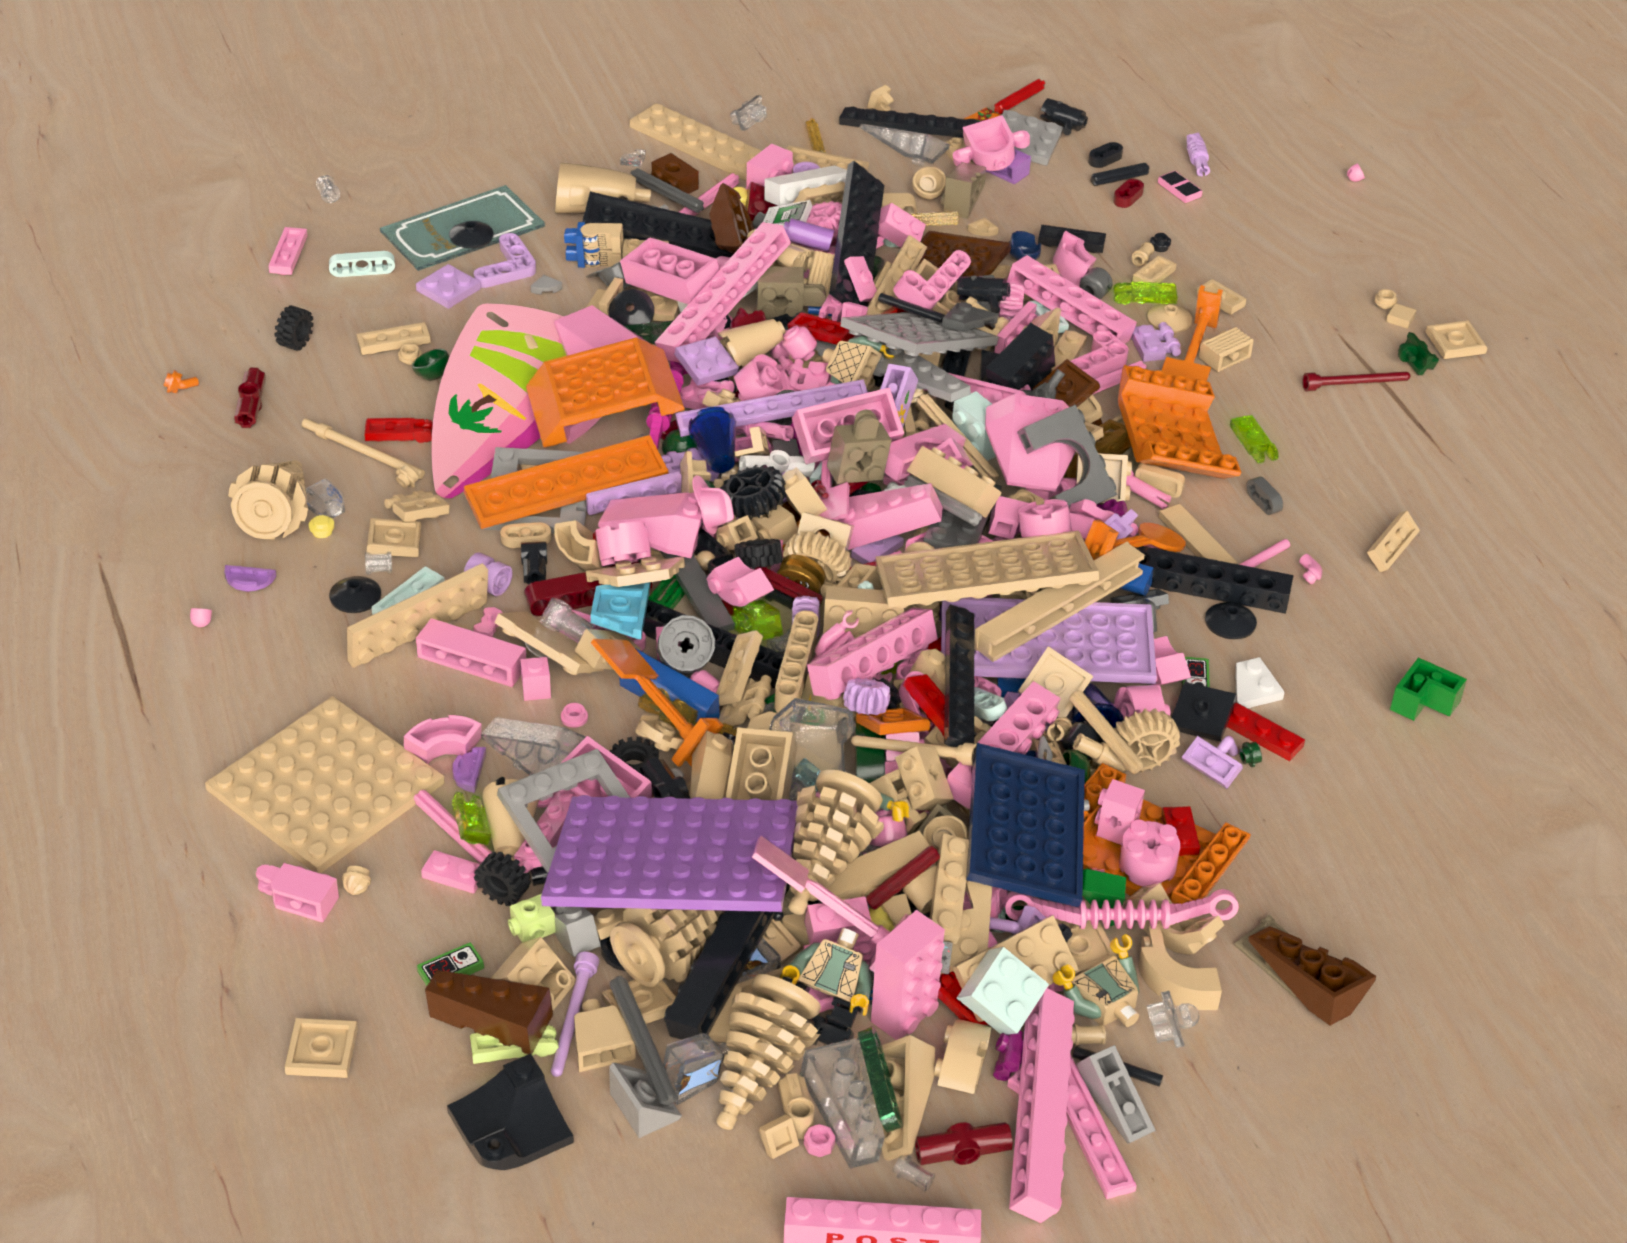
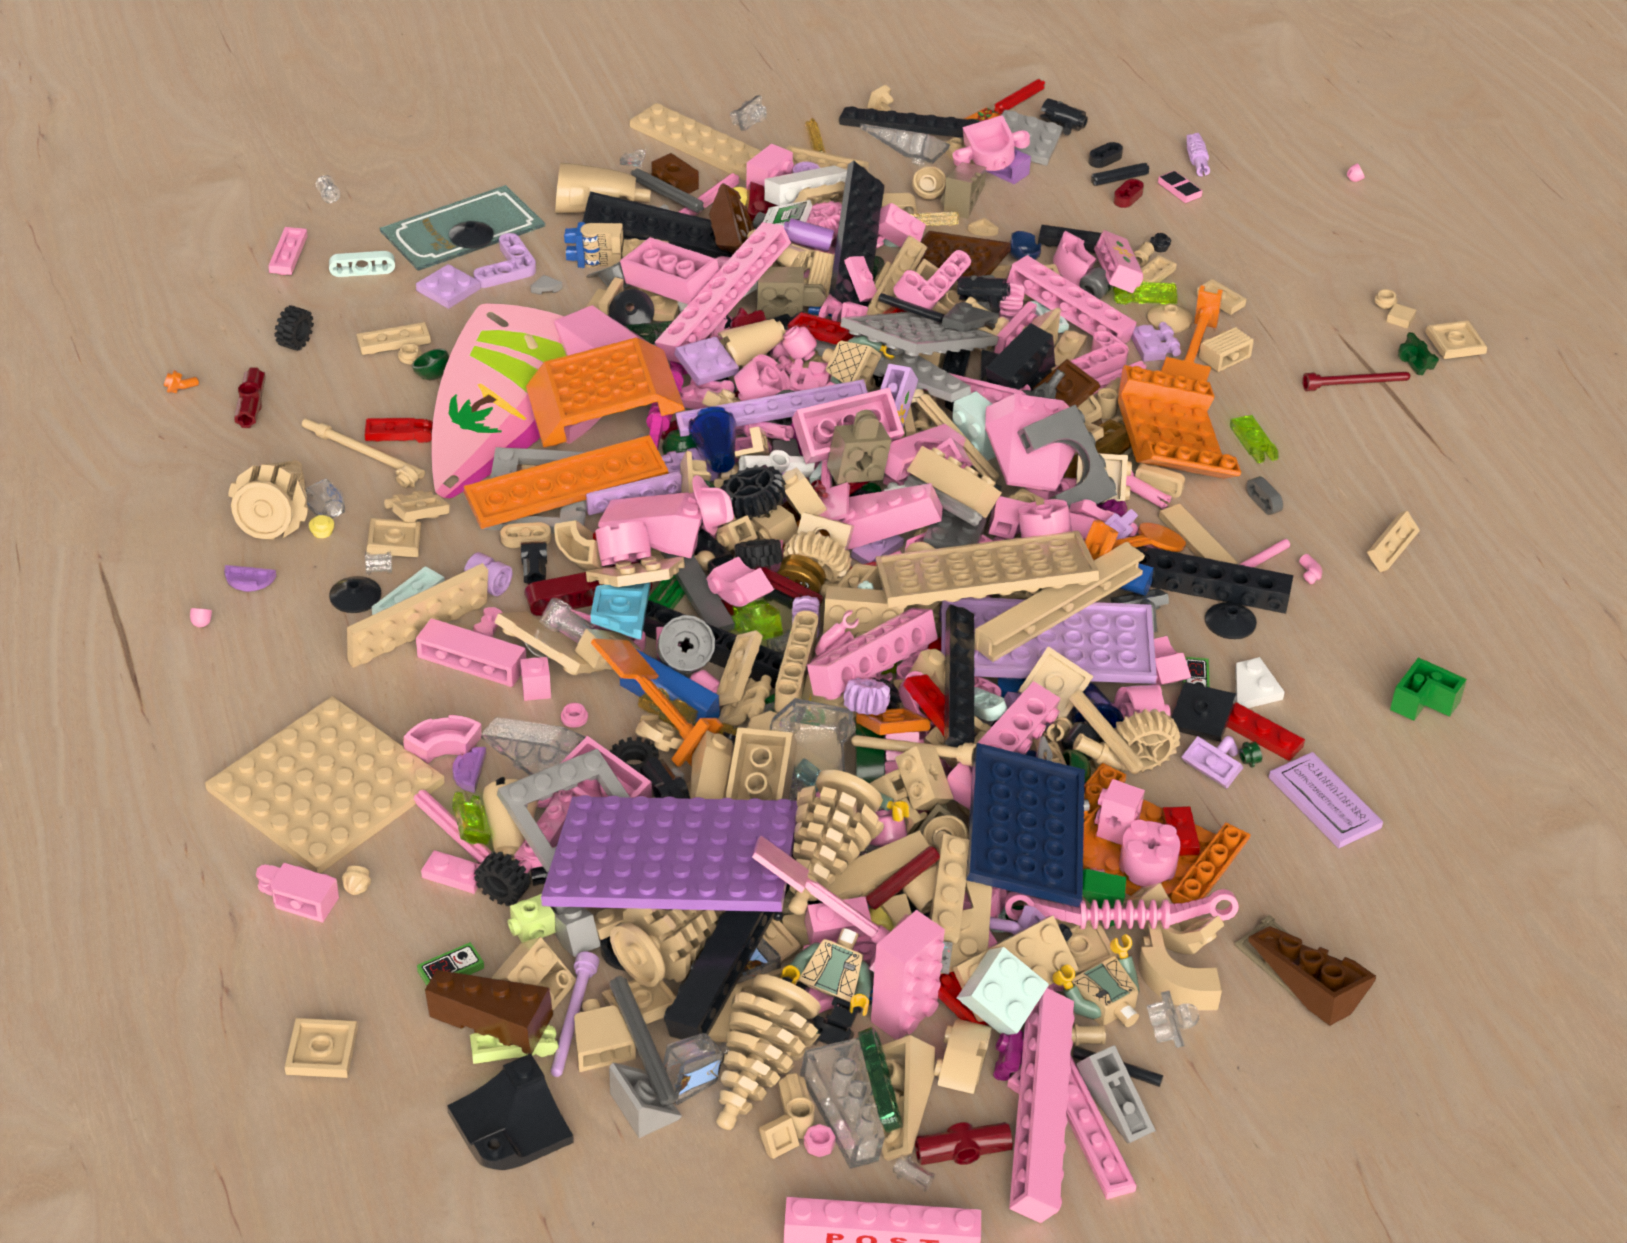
(1108, 398): none -> tan piece
(1118, 261): none -> bright pink brick
(1325, 800): none -> lavender tile

